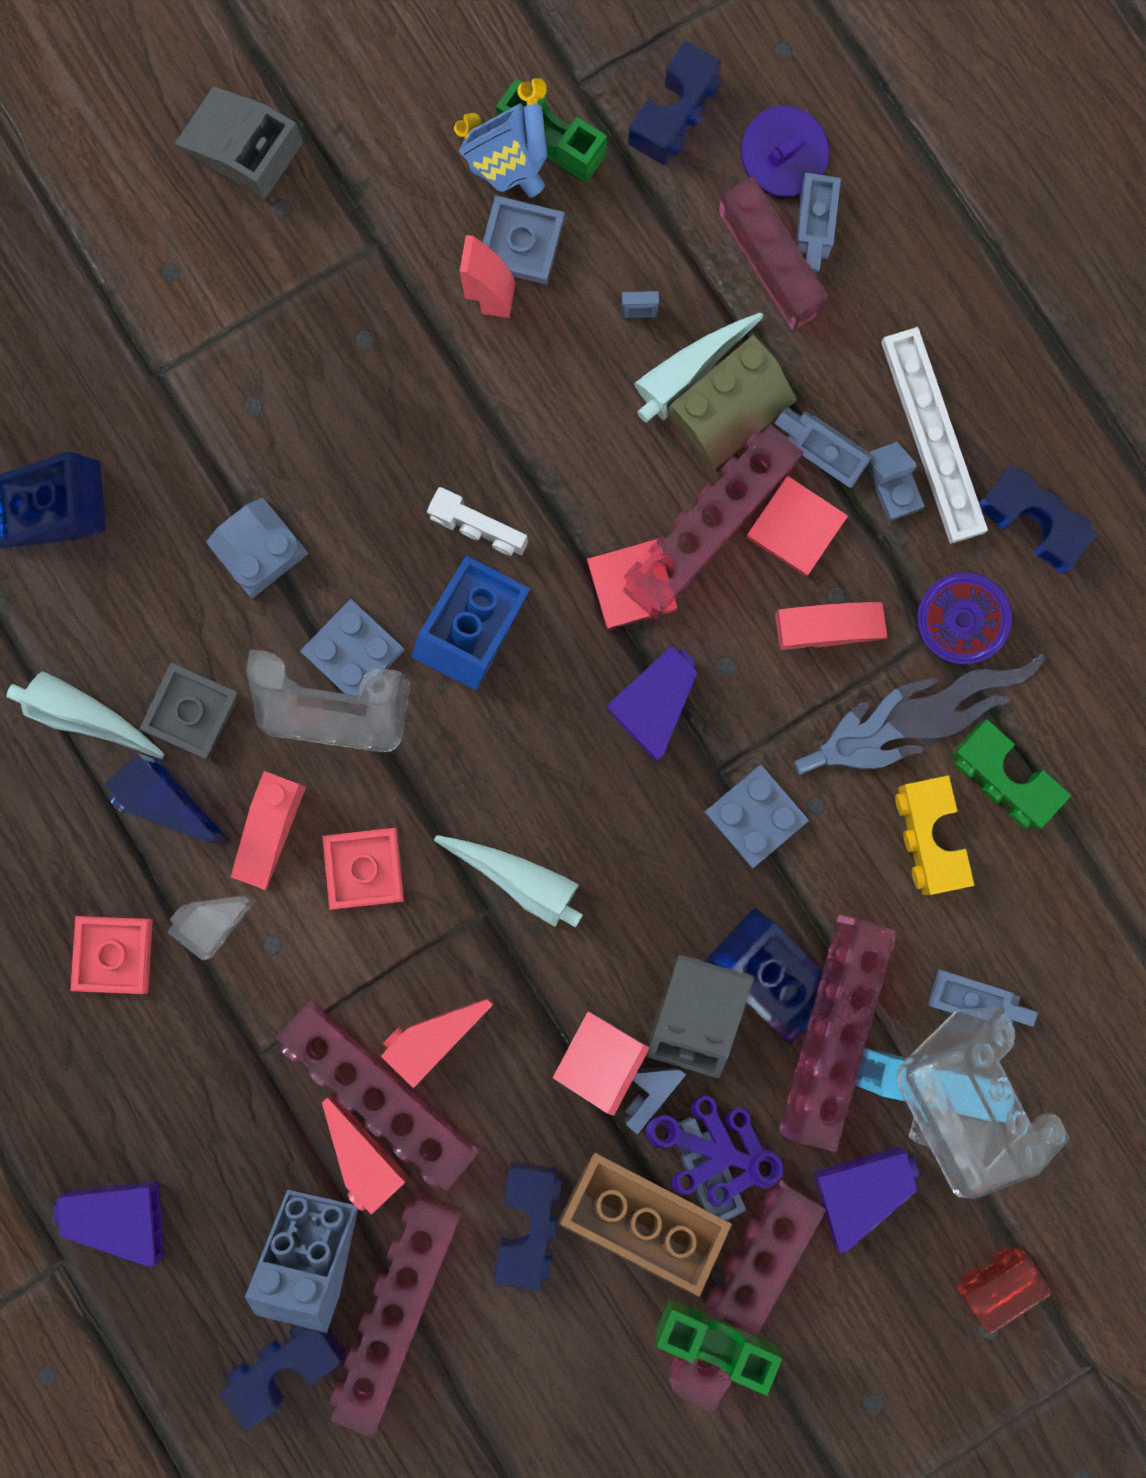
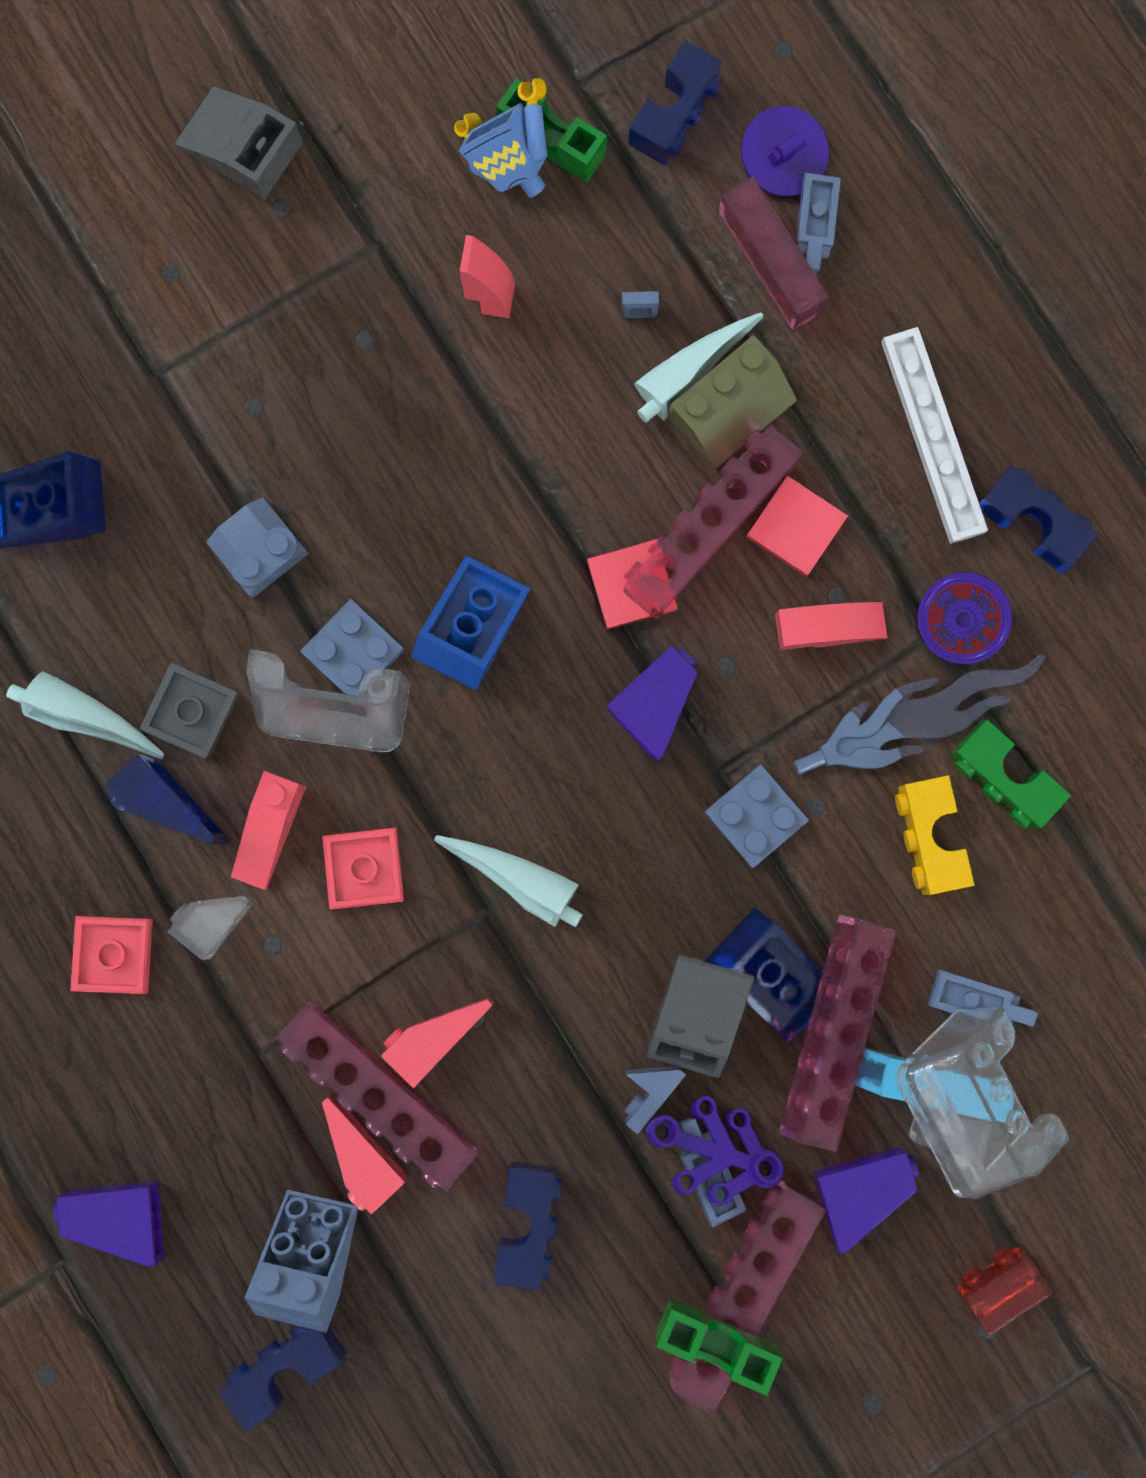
(361, 1409): clear pink brick -> none
(449, 511): white plate -> none
(524, 237): sand blue plate -> none
(601, 1063): coral tile -> none
(644, 1224): medium nougat slope -> none
(825, 446): sand blue hinge -> none
(893, 481): sand blue slope -> none

